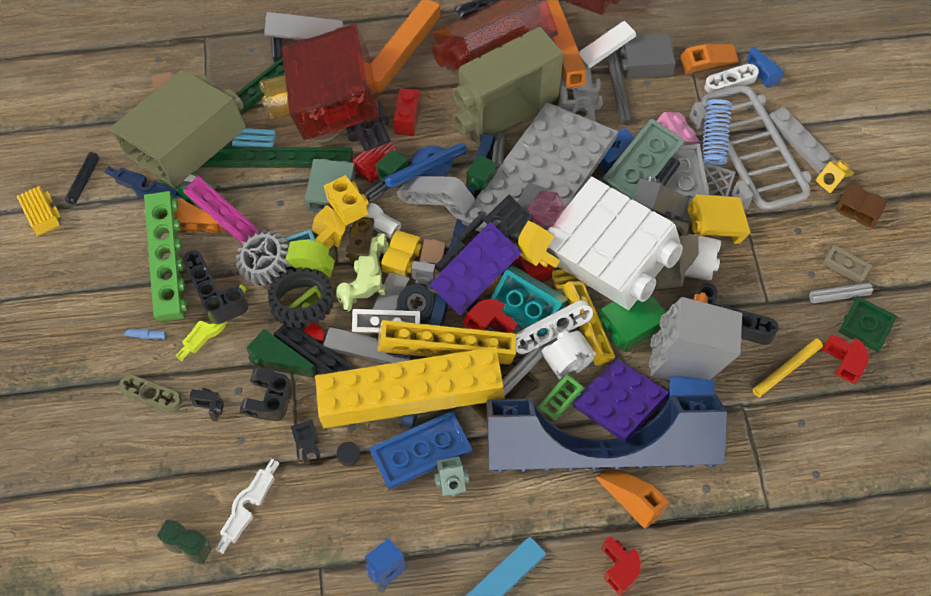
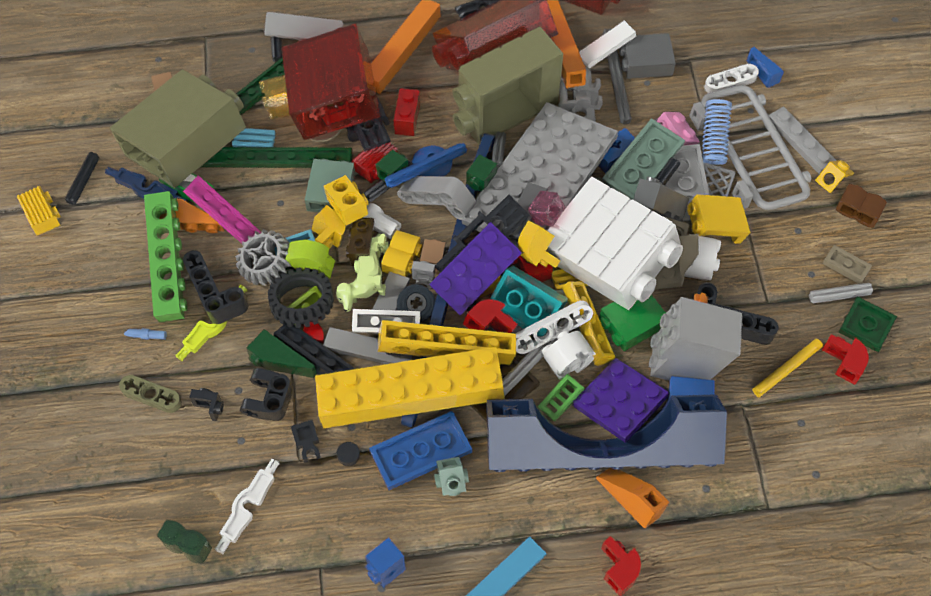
(708, 57): orange slope -> none

